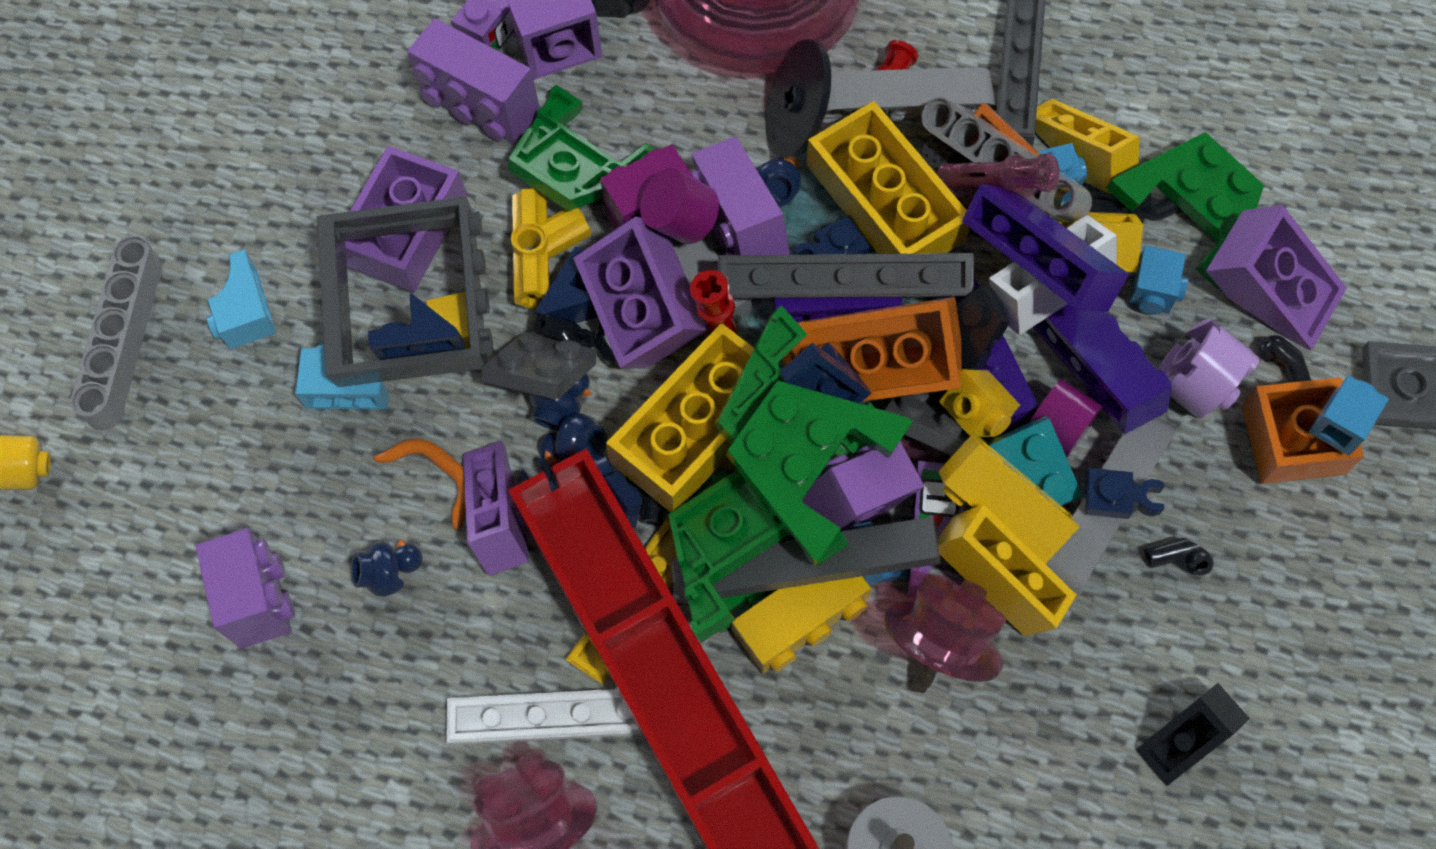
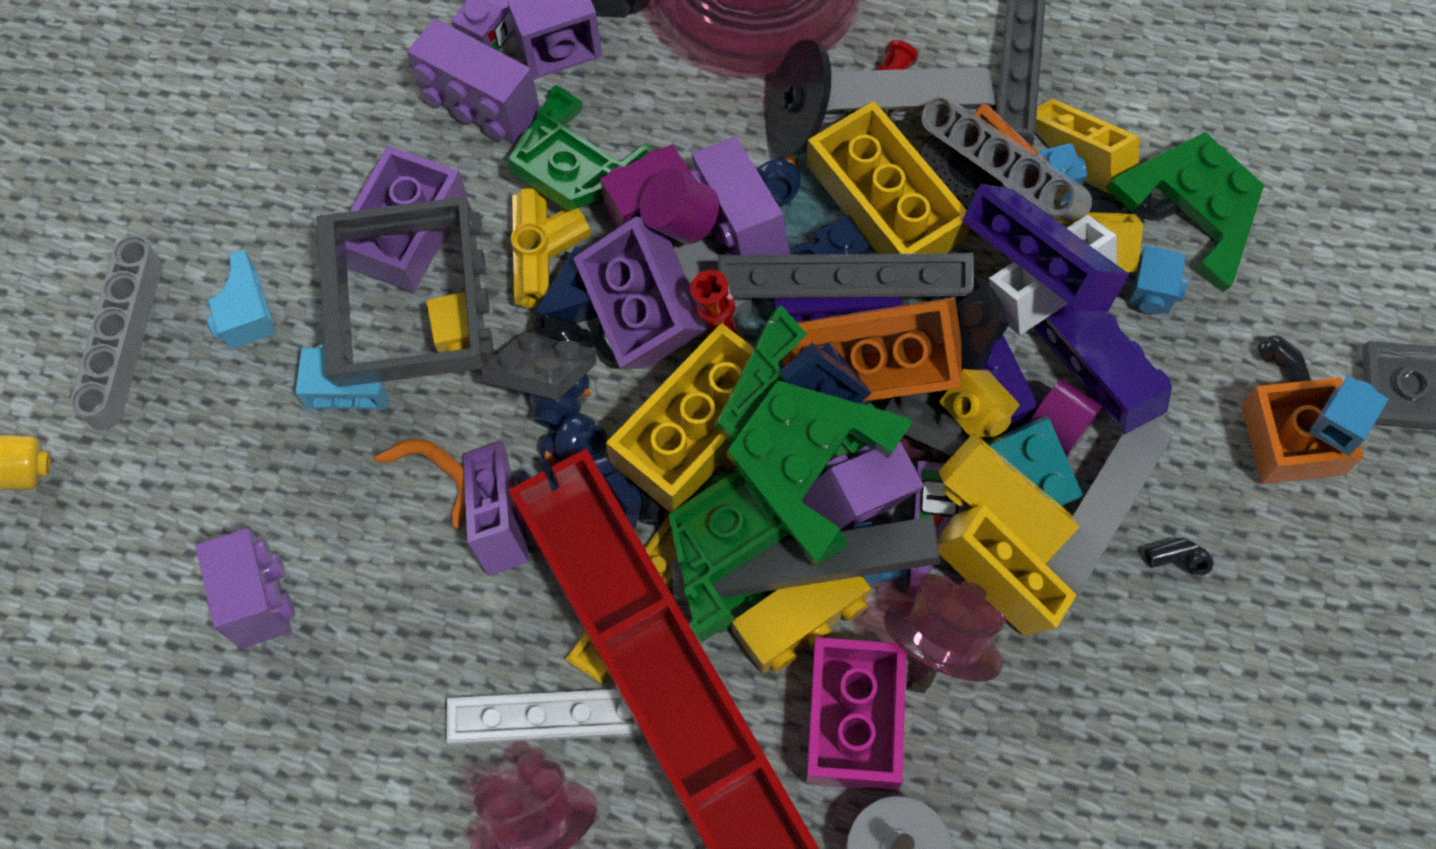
(381, 564): dark blue animal -> none
(426, 335): dark blue slope -> none
(856, 715): none -> dark pink brick
(1027, 171): clear pink pin -> none
(1114, 494): dark blue plate -> none
(1193, 734): black slope -> none
(1208, 368): lavender brick -> none
(1277, 274): medium lavender slope -> none

